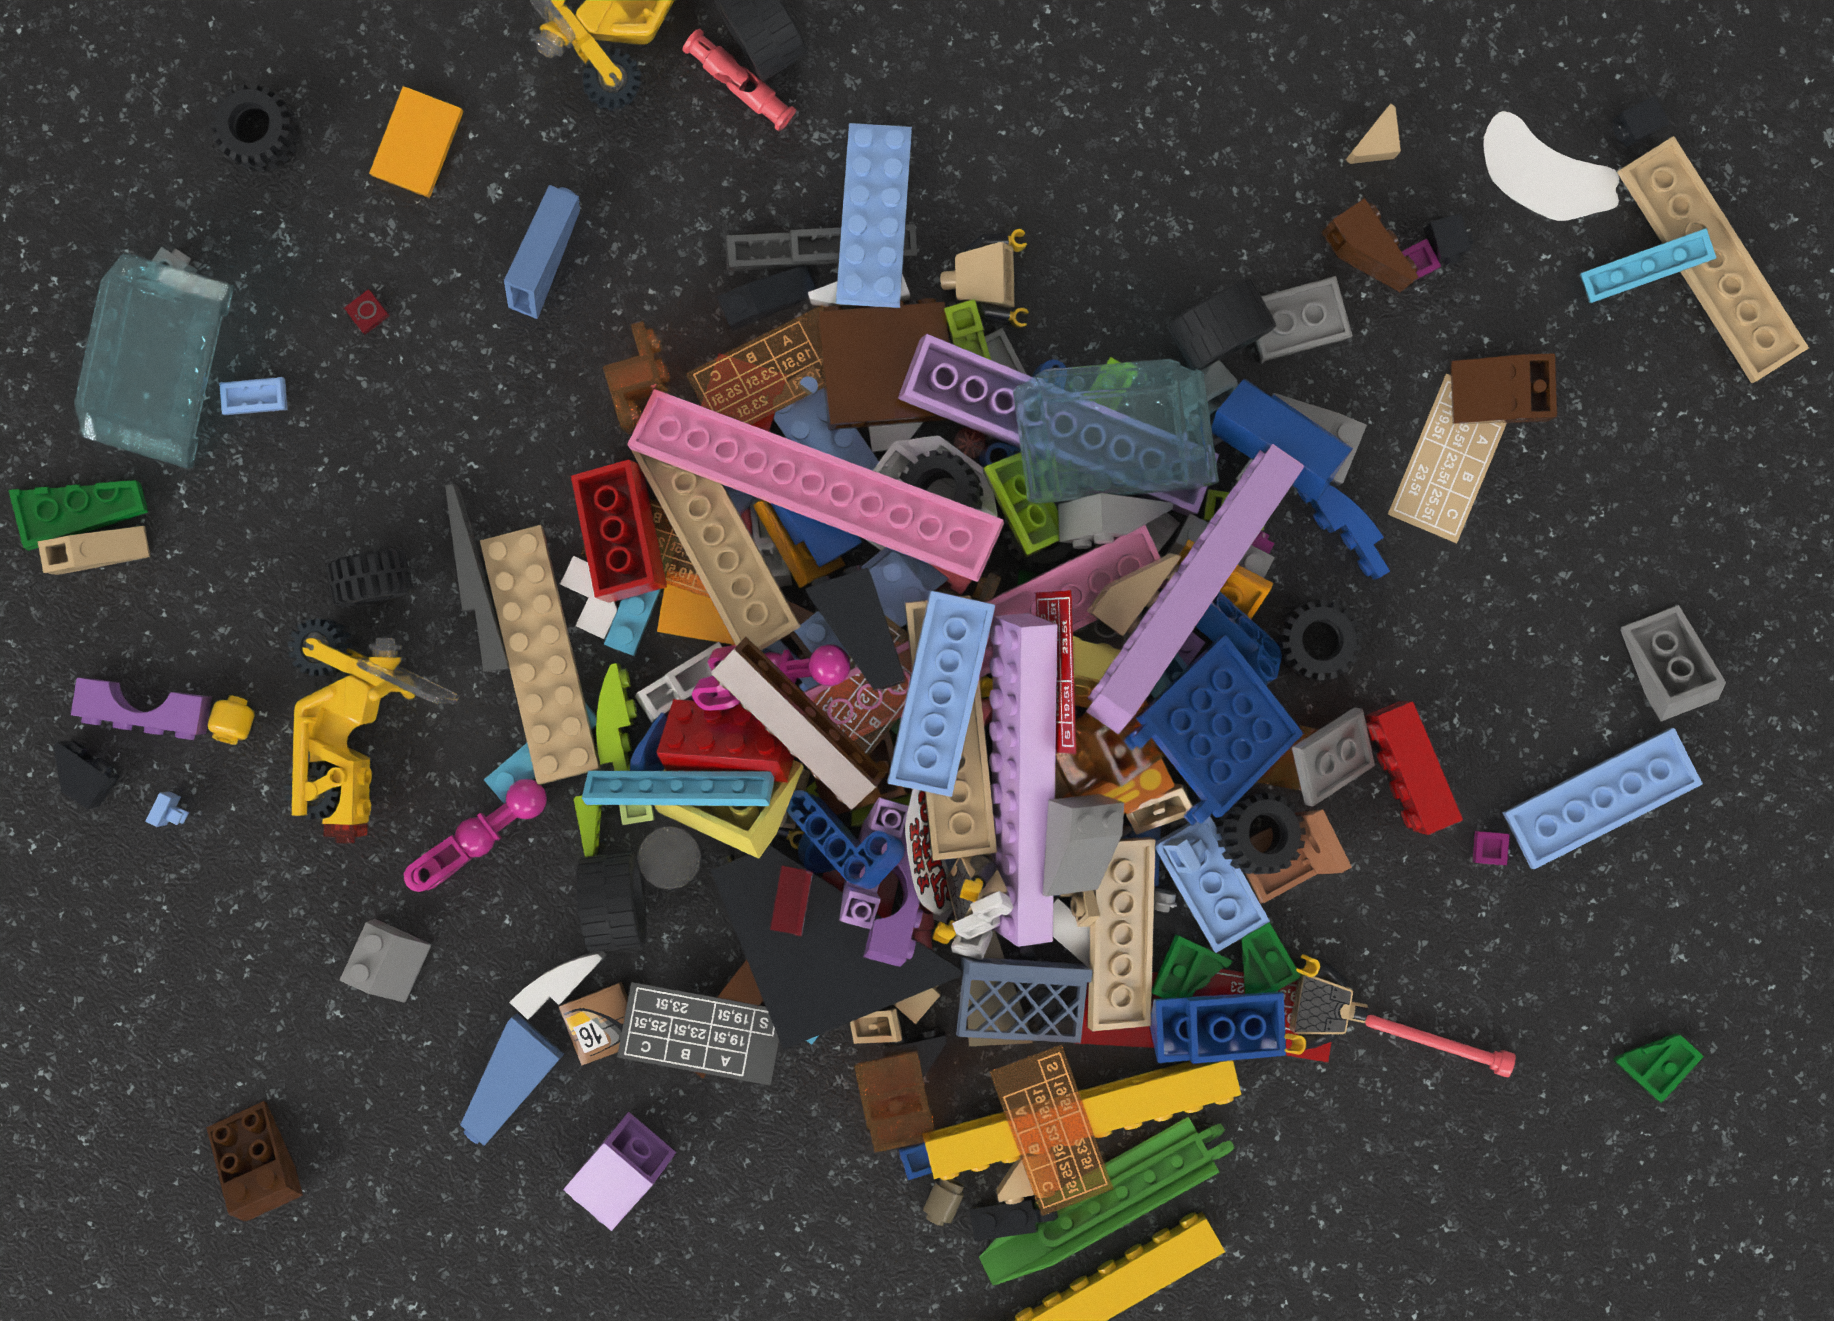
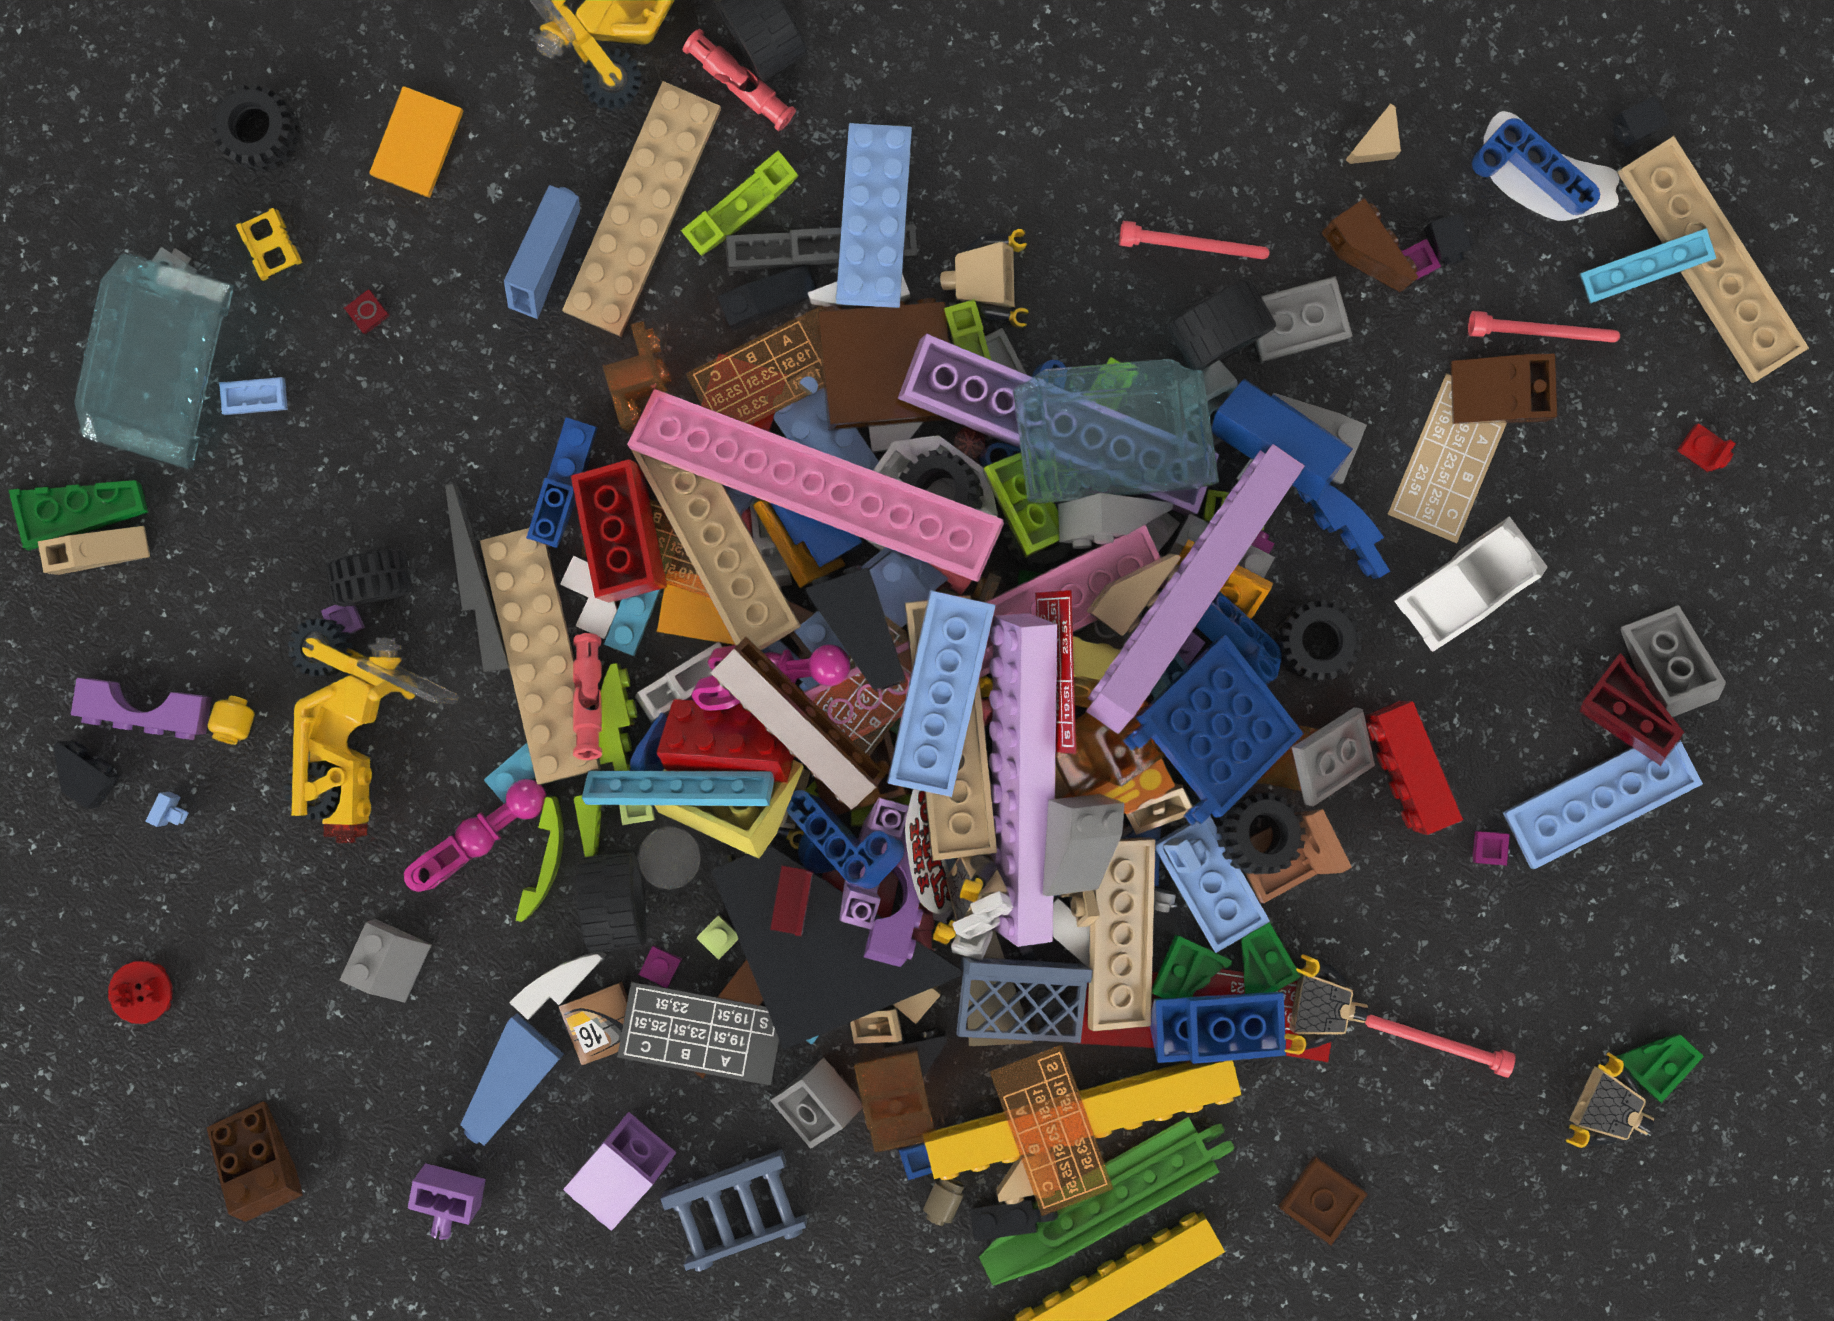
(155, 990): none -> red plate
(277, 239): none -> yellow piece
(347, 616): none -> medium lavender tile
(446, 1196): none -> medium lavender brick
(551, 820): none -> lime slope
(557, 492): none -> blue slope
(587, 673): none -> coral piece
(641, 209): none -> tan plate
(660, 966): none -> magenta plate
(710, 1189): none -> sand blue fence
(718, 937): none -> yellowish green plate
(741, 205): none -> lime slope
(817, 1103): none -> light grey slope
(1133, 234): none -> coral piece
(1322, 1200): none -> reddish brown tile
(1472, 584): none -> white piece
(1482, 323): none -> coral piece
(1540, 172): none -> blue beam
(1609, 1107): none -> torso
(1632, 713): none -> dark red wedge
(1706, 448): none -> red bracket

